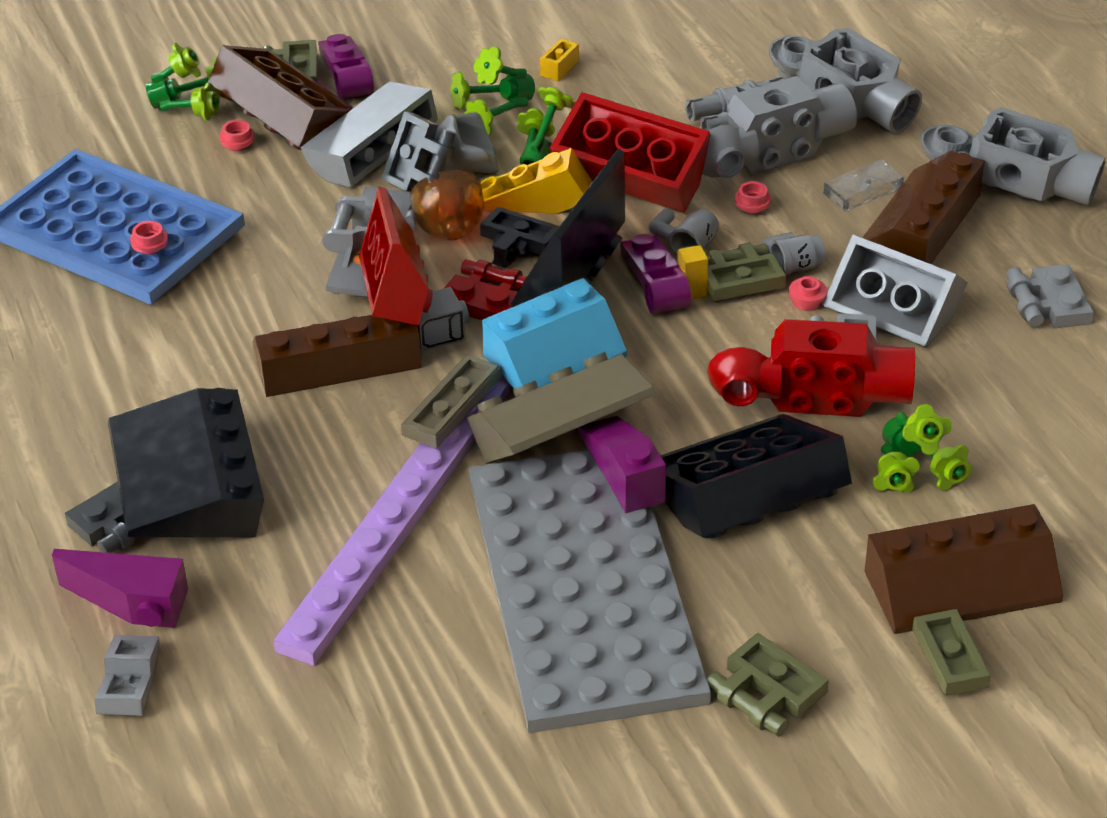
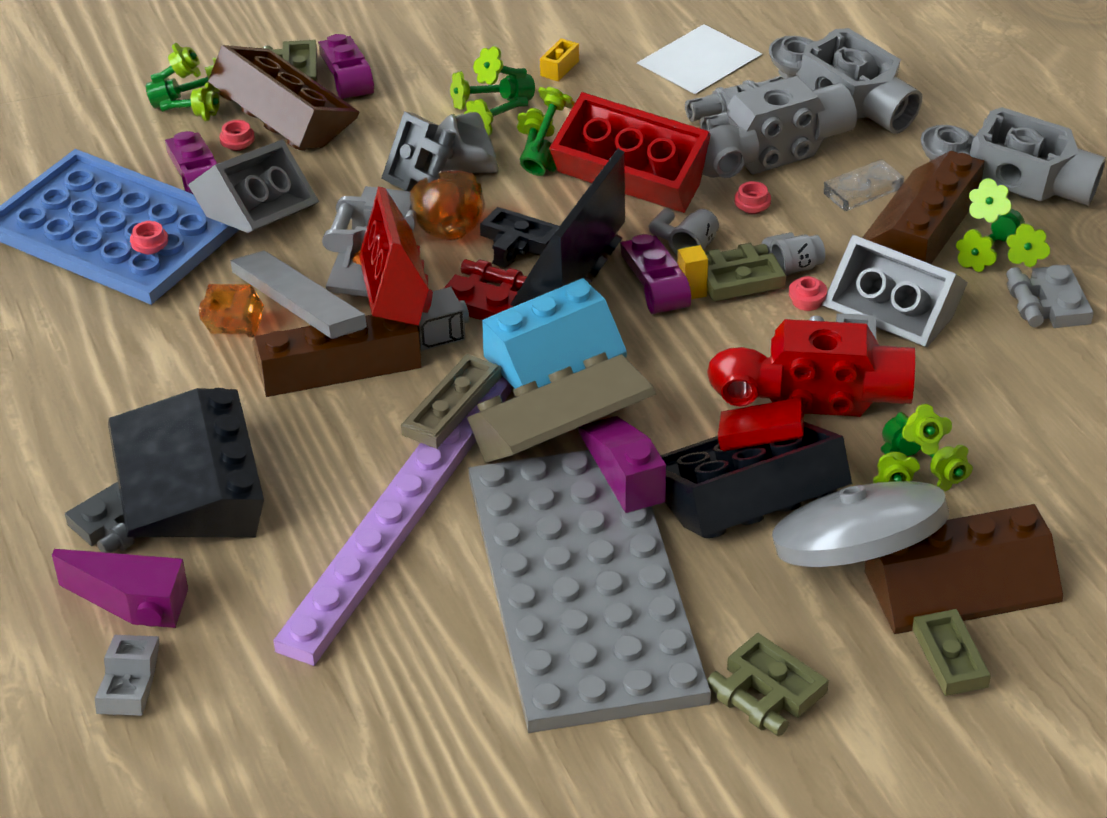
(189, 156): none -> magenta plate
(231, 309): none -> clear orange brick
(254, 188): none -> light grey slope
(299, 294): none -> light grey tile
(366, 133): light grey brick -> none
(540, 187): yellow slope -> none
(699, 58): none -> white sticker
(761, 424): none -> red tile
(860, 523): none -> light grey dish
(1006, 225): none -> lime plant

